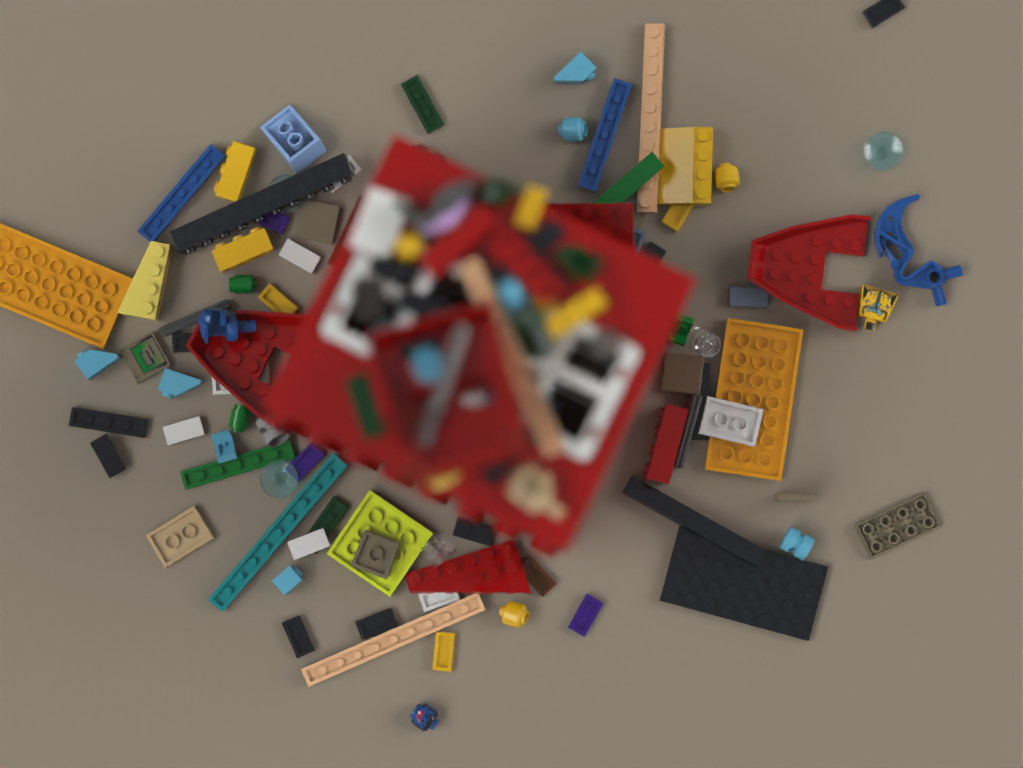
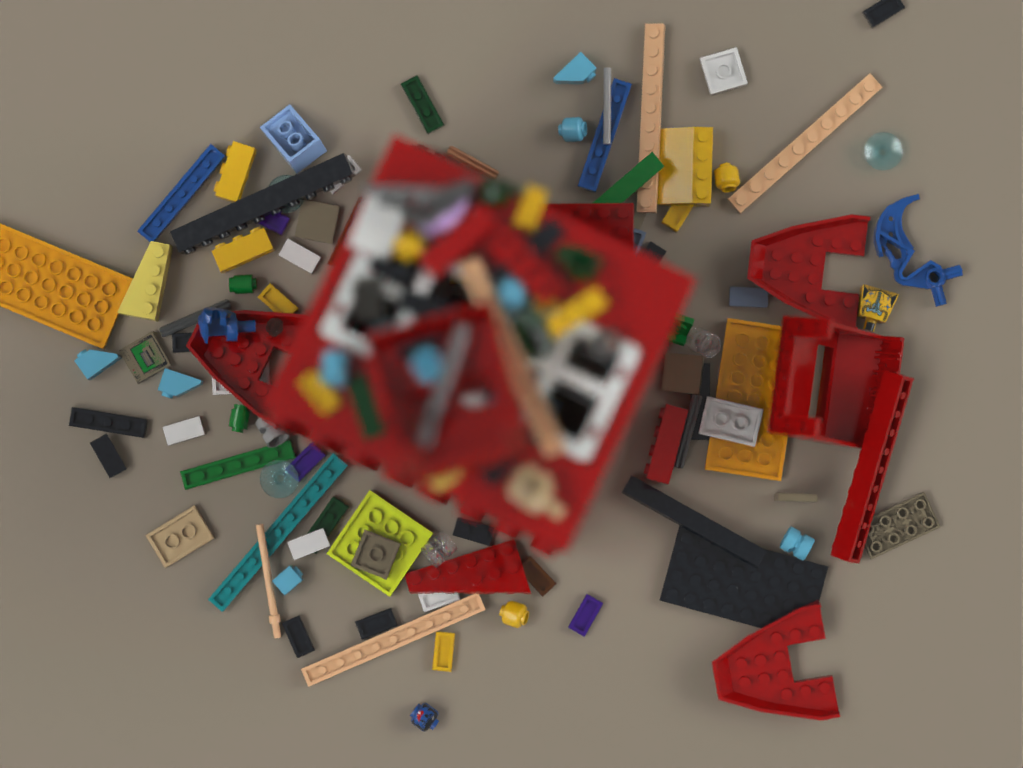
(224, 446): medium azure bracket -> none
(274, 326): none -> clear smoke plate
(274, 617): none -> light nougat bar
(319, 393): none -> yellow tile
(335, 368): none -> medium azure wheel
(422, 194): none -> dark grey hinge
(472, 163): none -> nougat axle
(607, 107): none -> light grey bar
(723, 71): none -> white plate
(760, 674): none -> red piece
(805, 143): none -> light nougat plate
(848, 382): none -> red panel
(871, 466): none -> red brick

